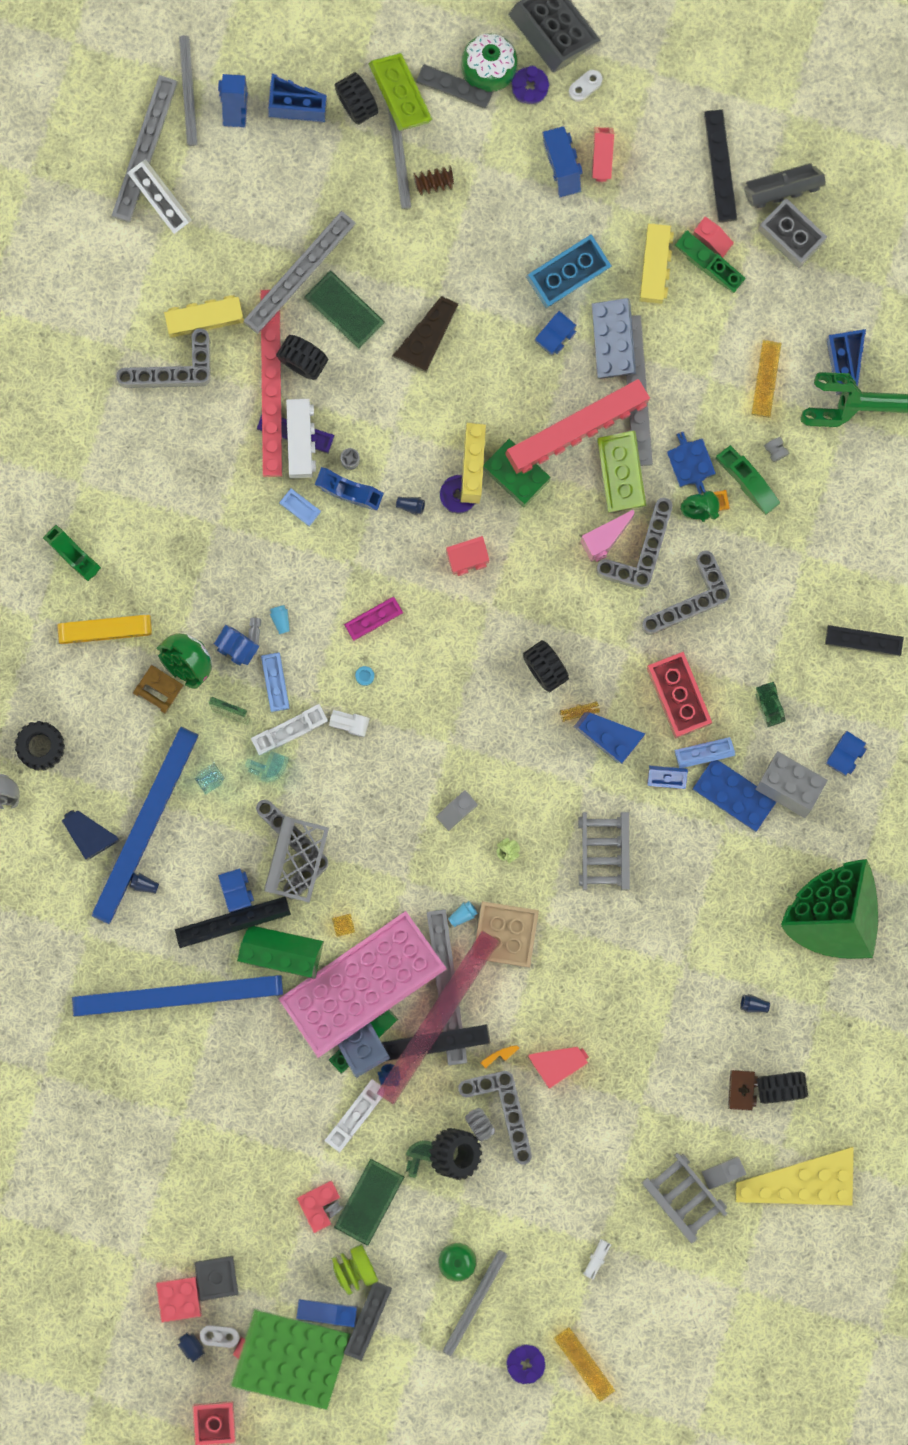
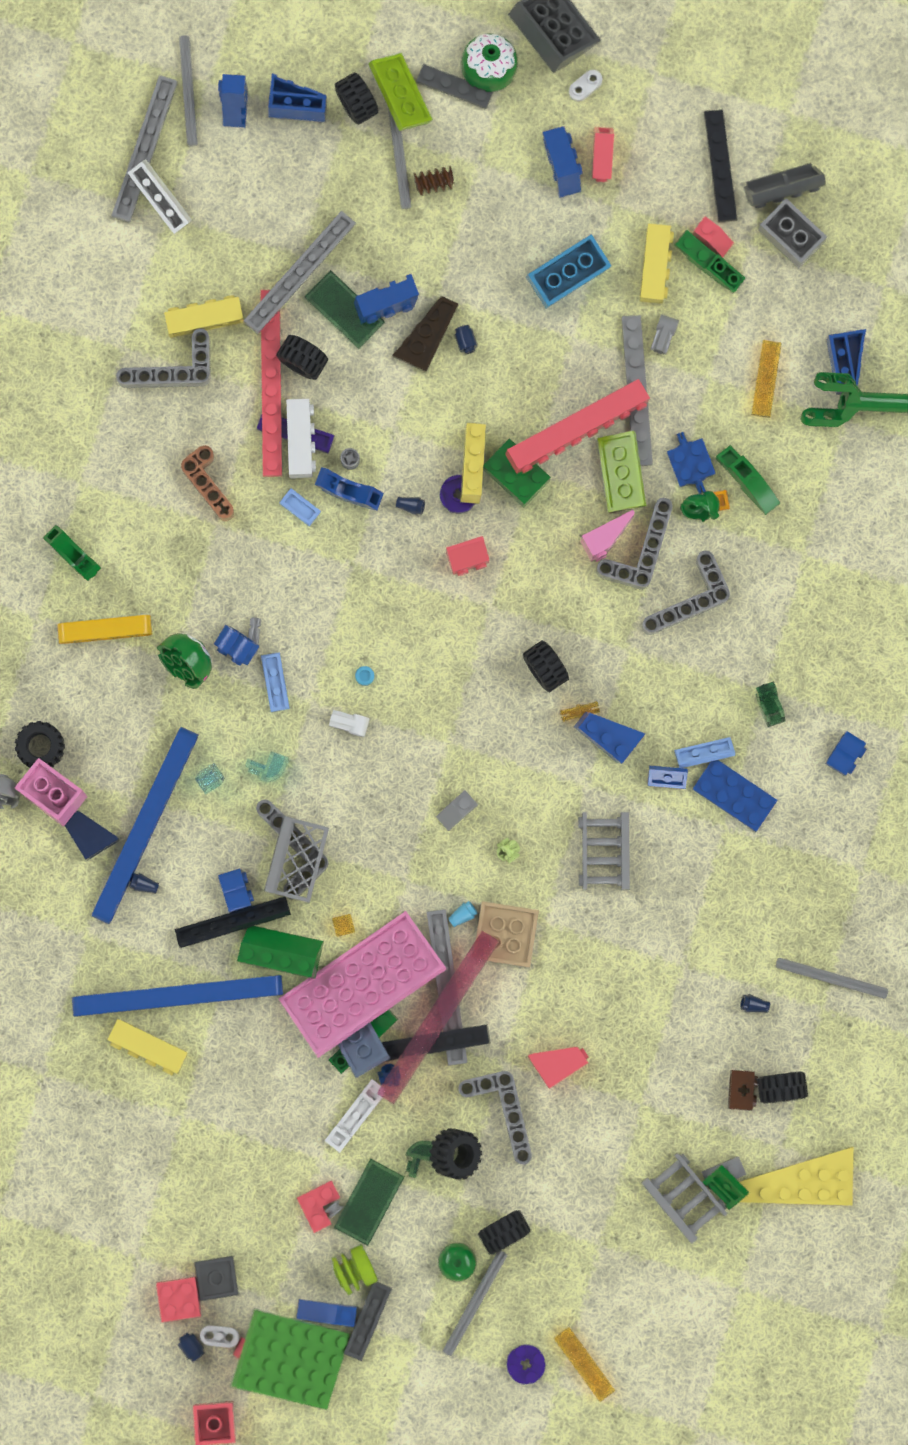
(51, 792): none -> bright pink slope
(148, 1046): none -> light yellow brick
(163, 684): pearl gold plate -> none
(210, 486): none -> nougat beam
(229, 710): clear green tile -> none
(280, 618): medium azure cone -> none
(289, 730): white slope -> none
(373, 618): dark pink tile -> none
(387, 301): none -> blue wedge
(466, 339): none -> dark blue brick
(480, 1124): light grey gear -> none
(503, 1053): light orange slope -> none
(504, 1232): none -> black tyre
(520, 81): dark purple plate -> none
(555, 333): blue brick -> none
(597, 1259): white pin -> none
(613, 338): sand blue plate -> none
(665, 330): none -> light grey piece
(679, 695): coral brick -> none
(726, 1186): none -> green plate
(776, 449): light grey wheel -> none
(791, 784): light grey brick -> none
(831, 978): none -> light grey axle
(836, 913): green brick -> none
(864, 640): black plate -> none

